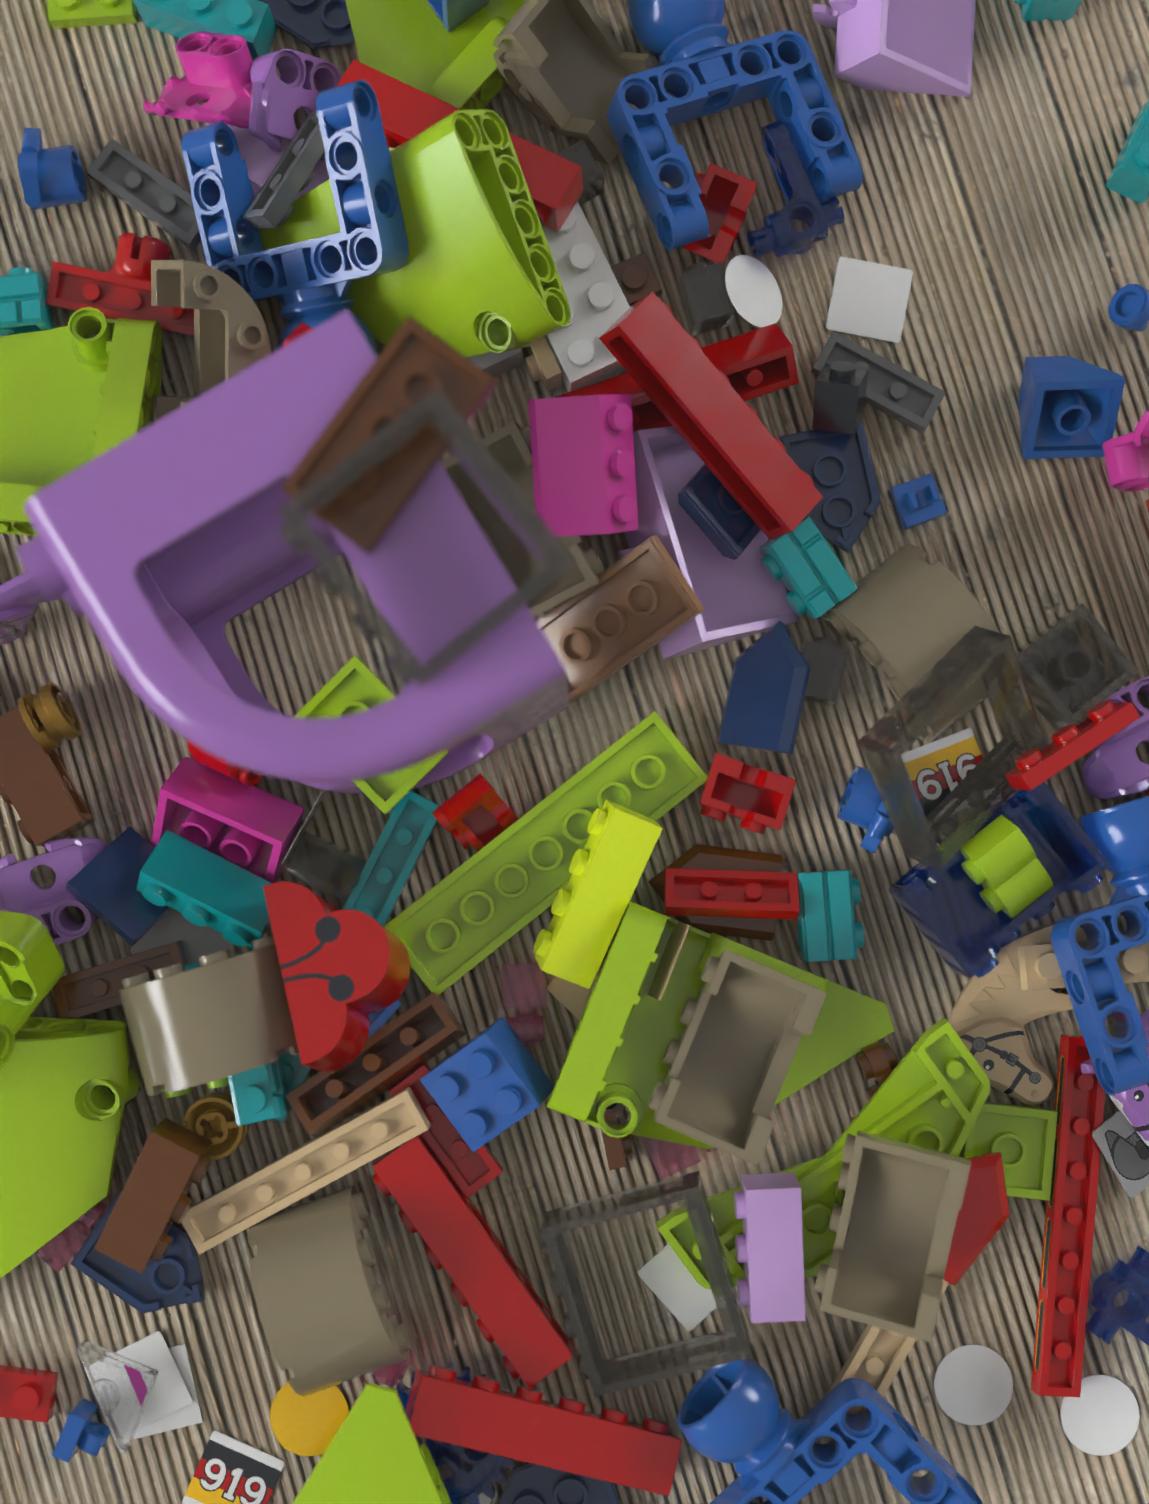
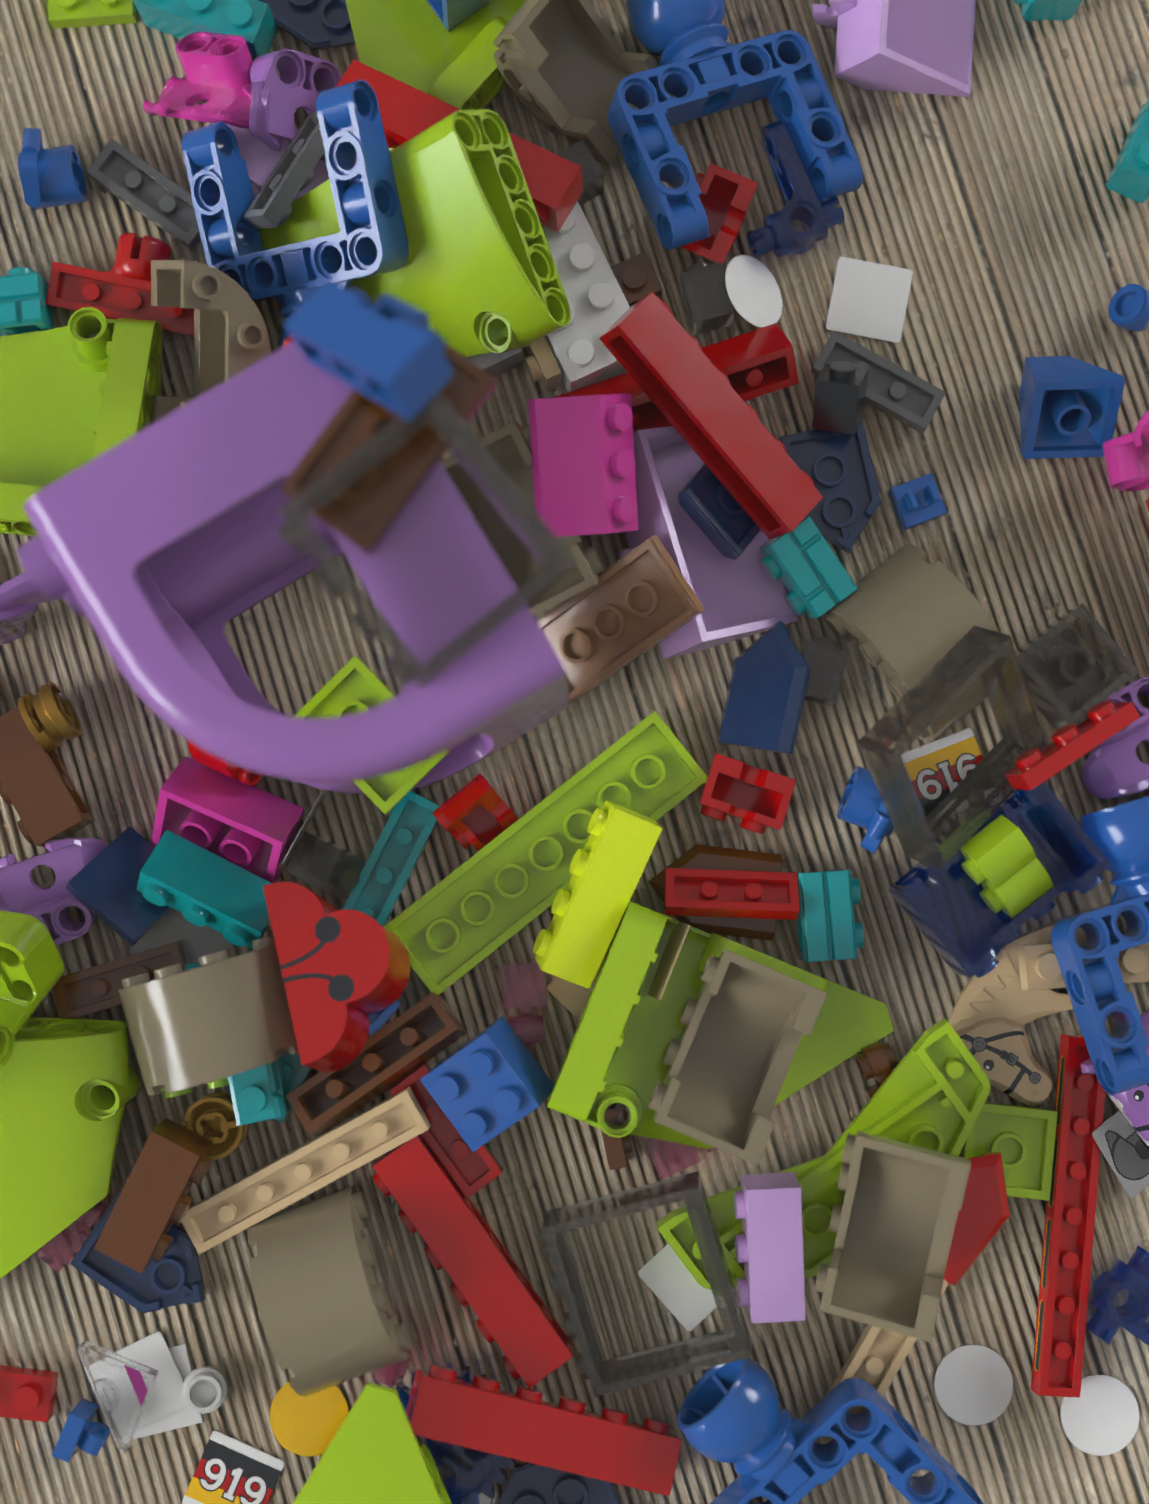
(204, 1389): none -> white plate
(372, 347): none -> blue piece

